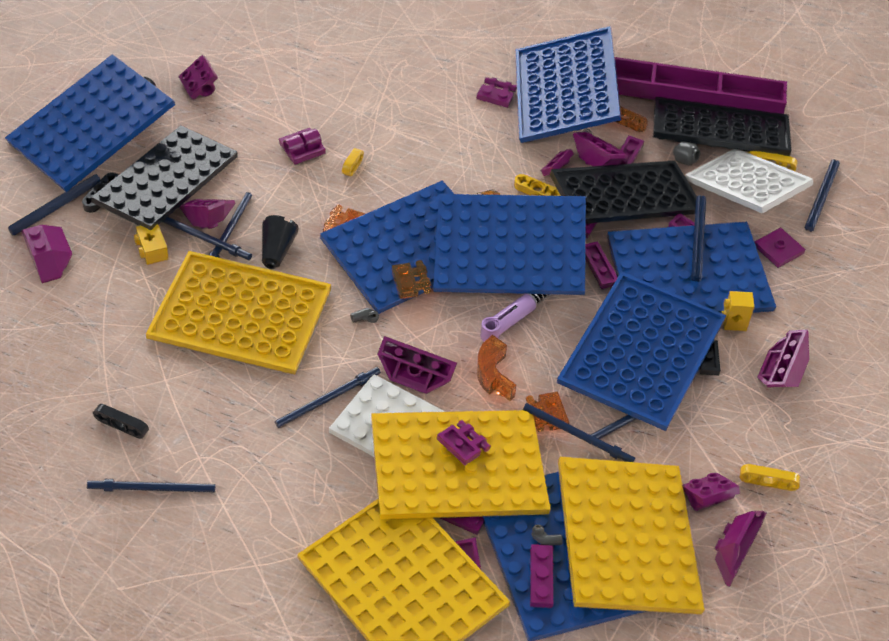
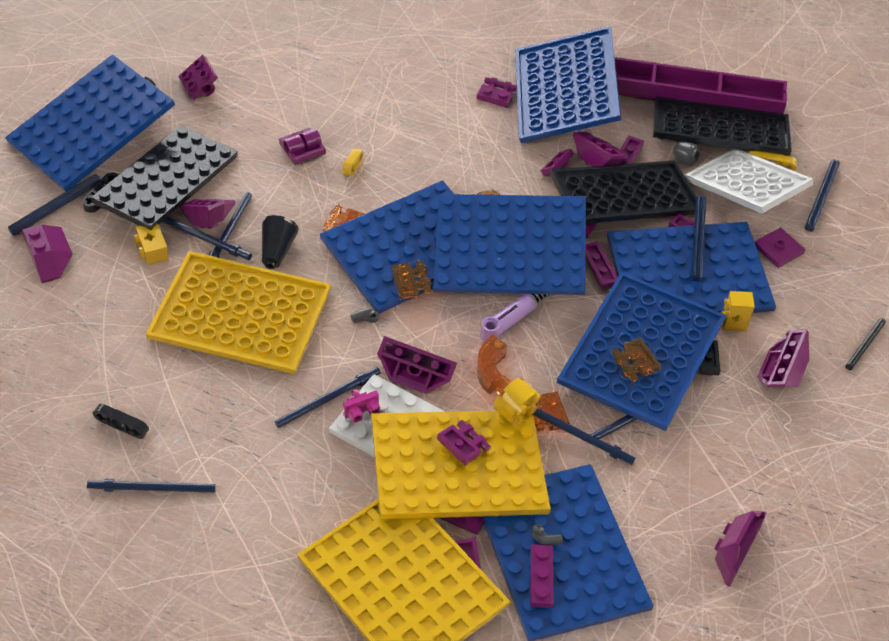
(361, 403): none -> dark pink hips
(517, 401): none -> yellow brick
(530, 183): yellow beam -> none
(628, 536): yellow plate -> none
(639, 122): clear orange beam -> none
(641, 356): none -> clear orange plate
(710, 491): magenta plate -> none
(781, 479): yellow beam -> none
(865, 344): none -> black bar

